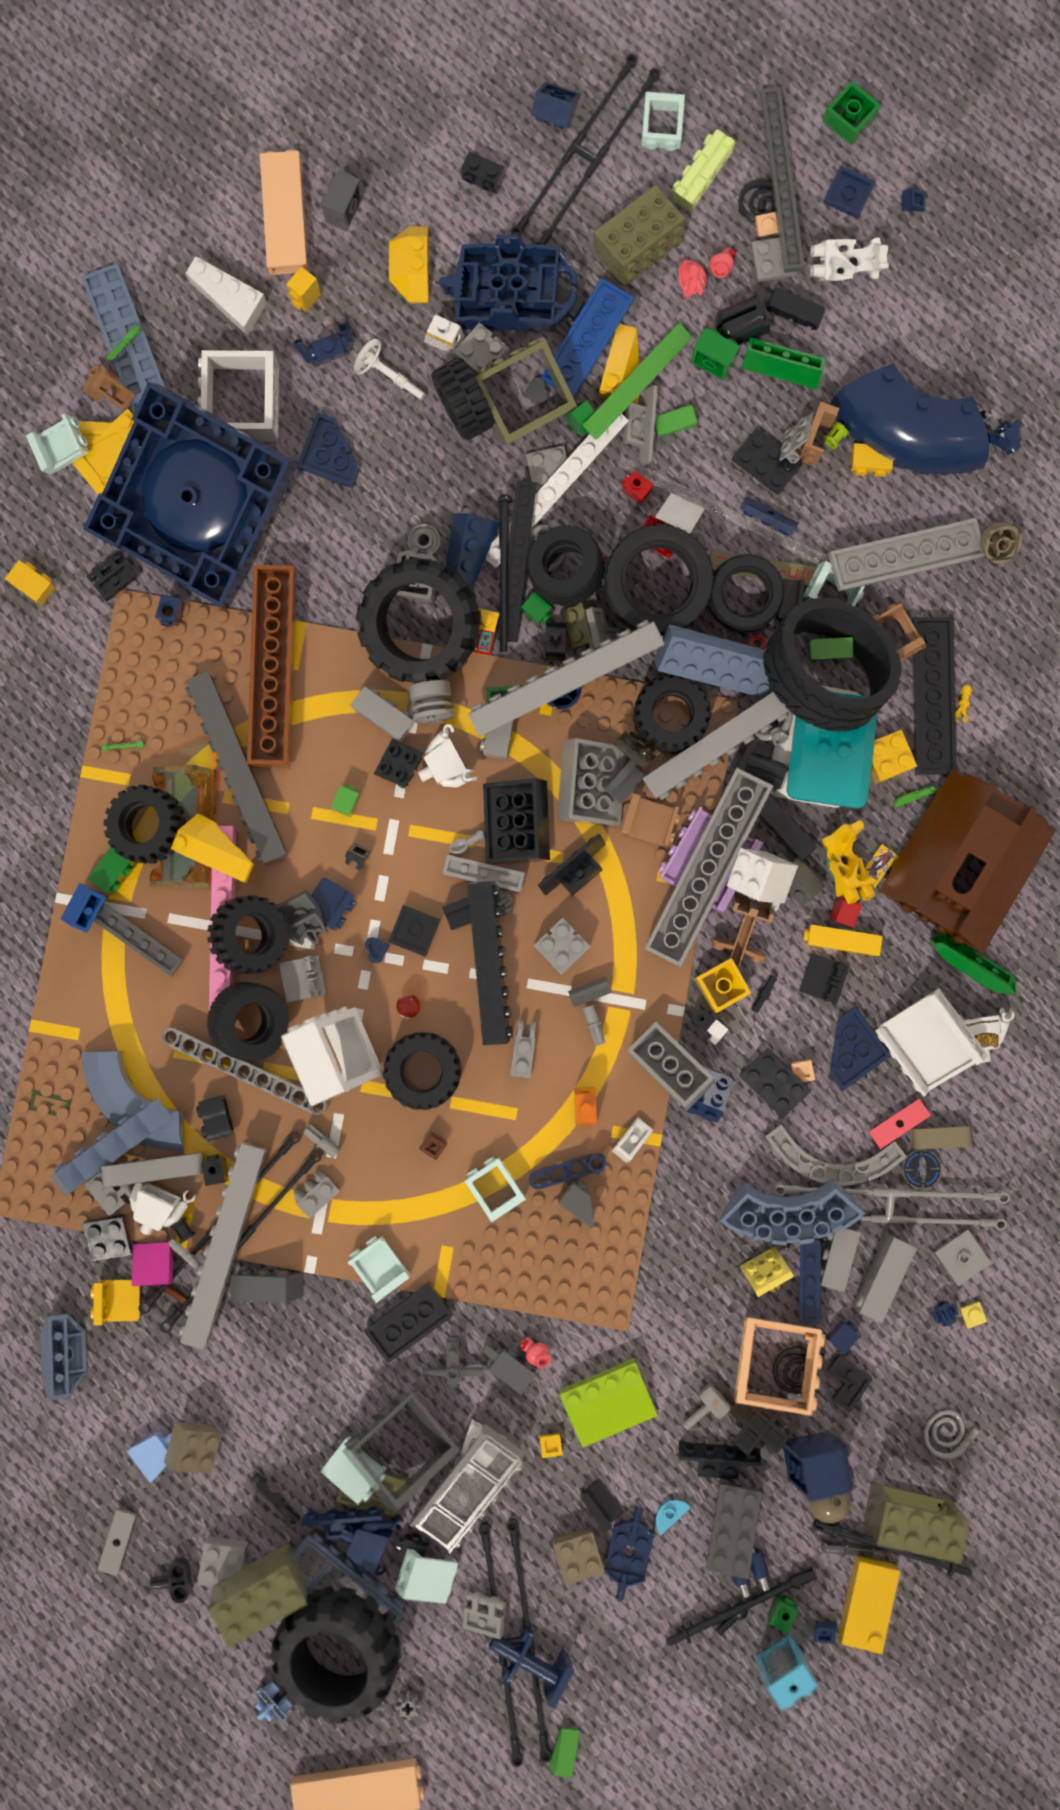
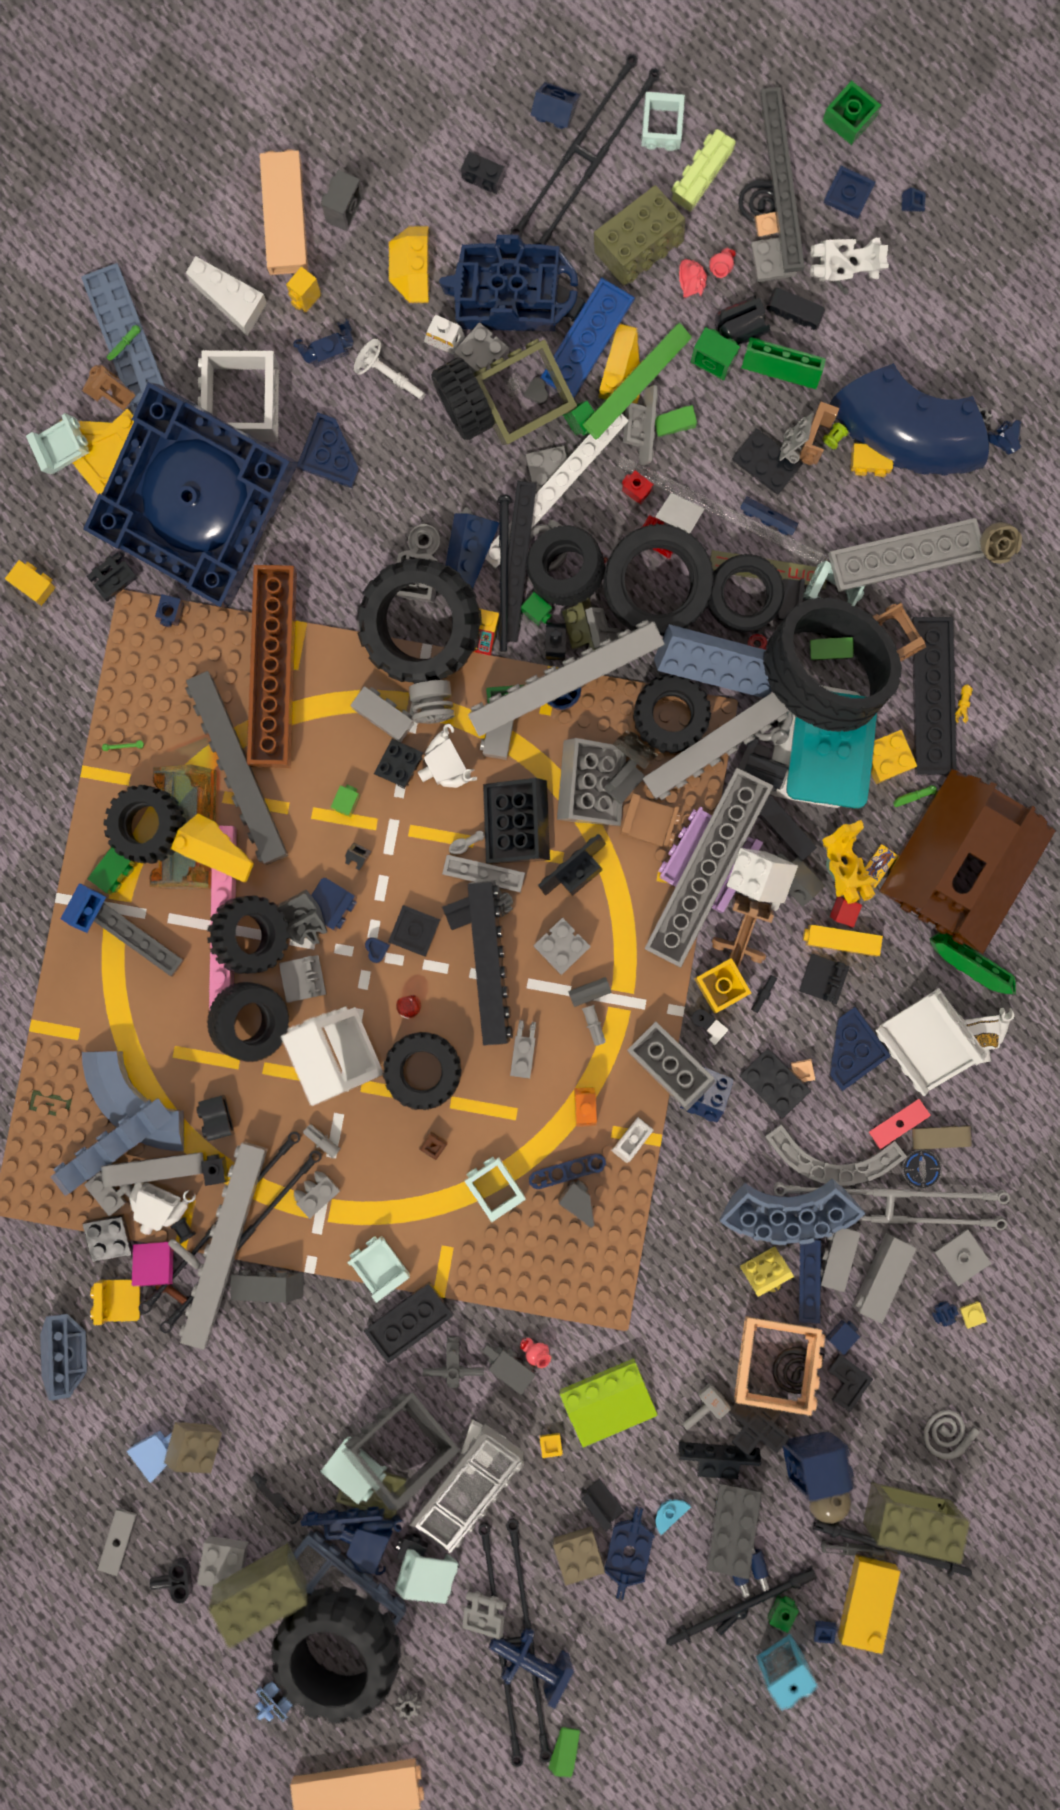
(235, 1069): light grey beam -> none

